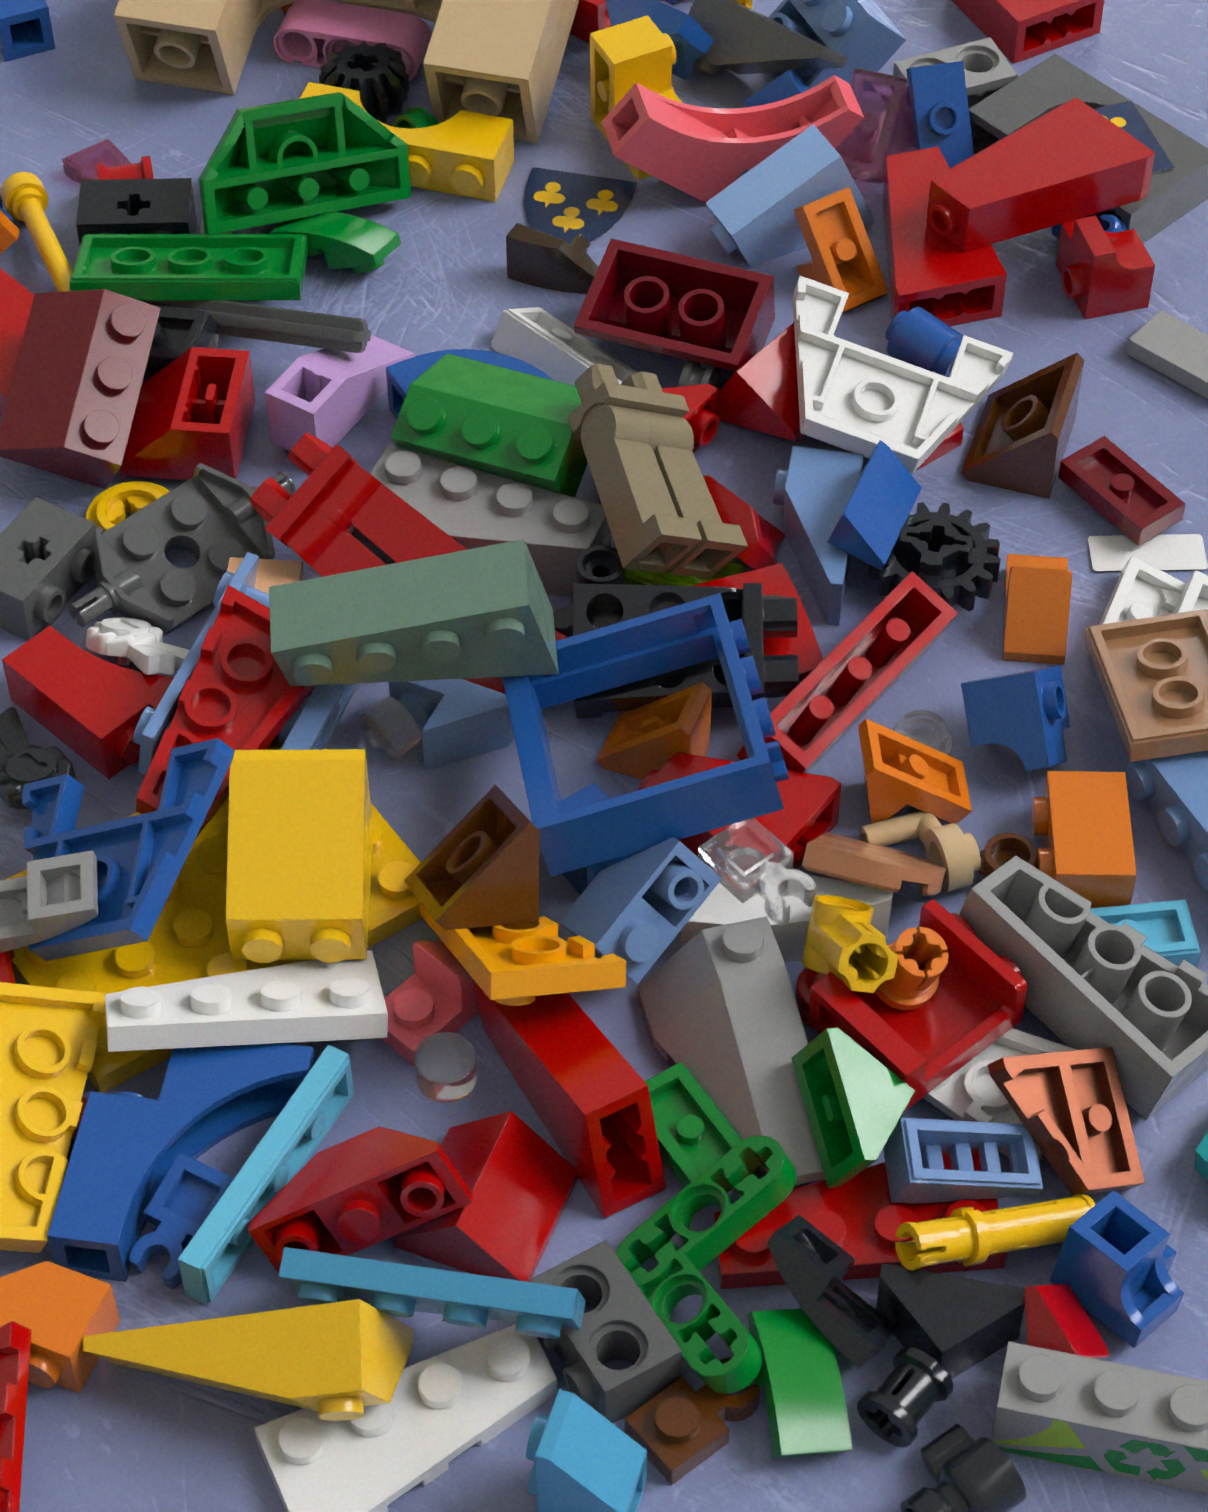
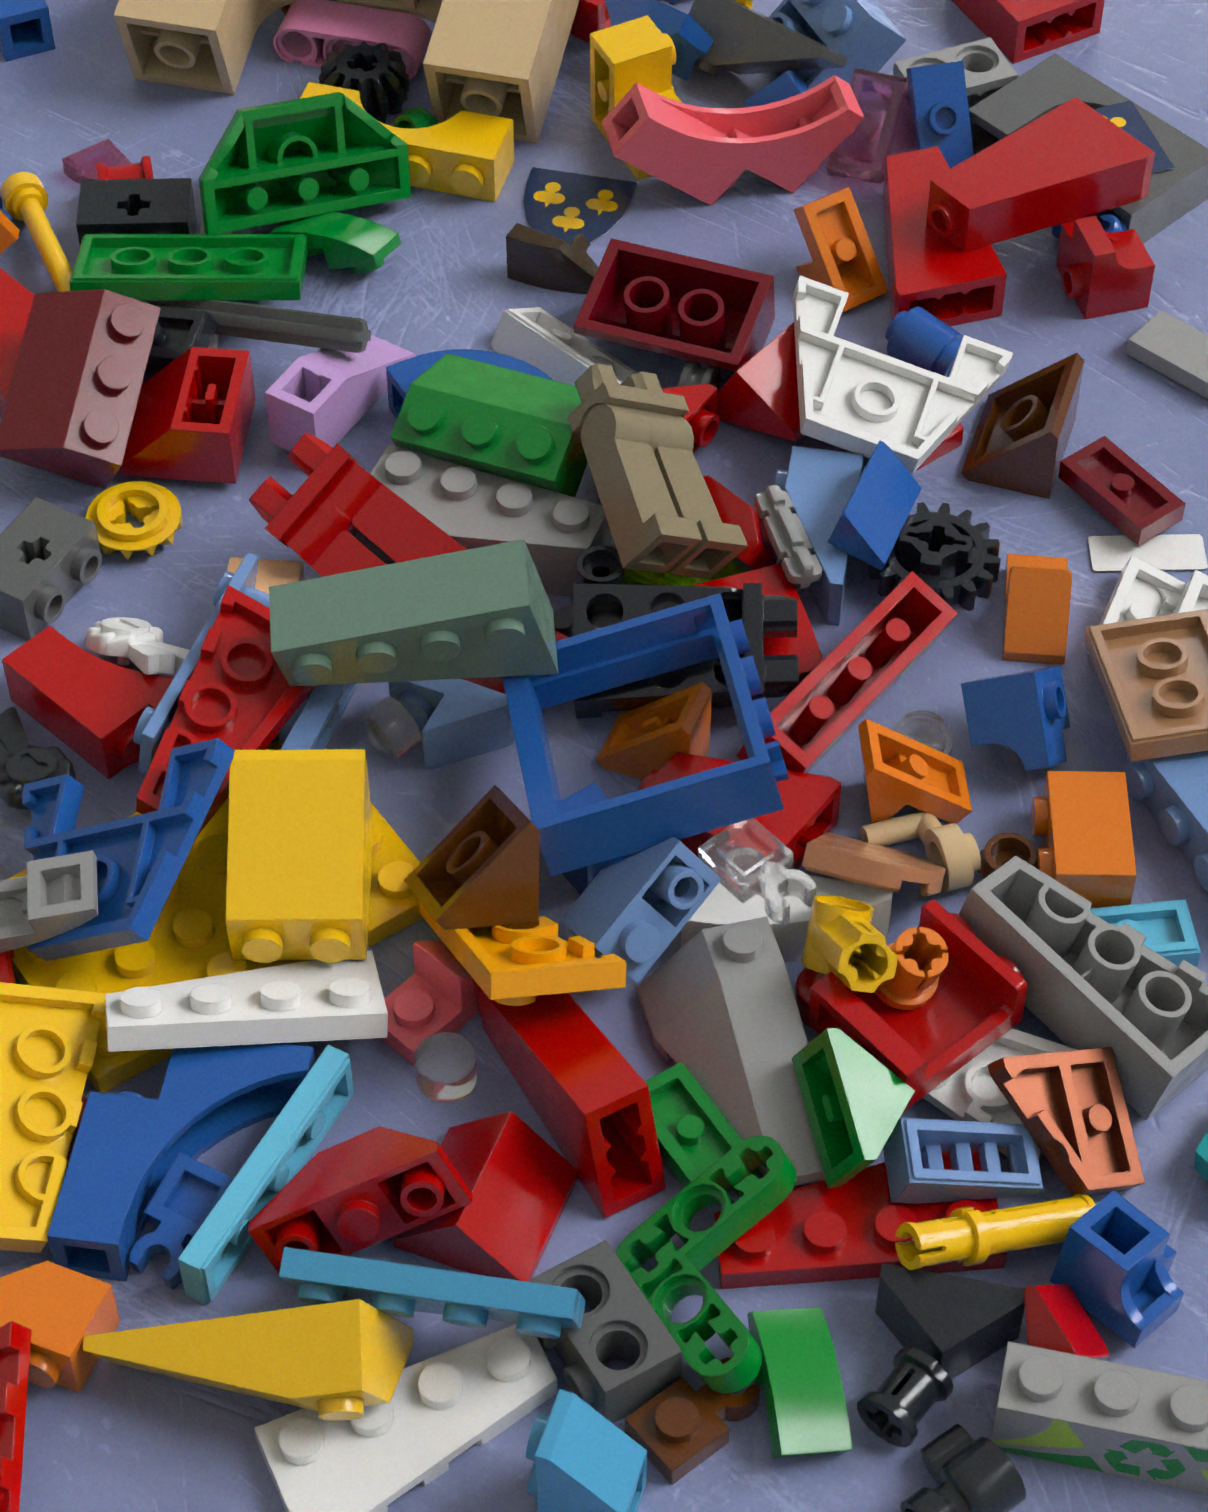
(203, 514): dark grey plate -> none
(758, 207): light blue slope -> none
(788, 537): none -> light grey axle
(813, 1273): black slope -> none

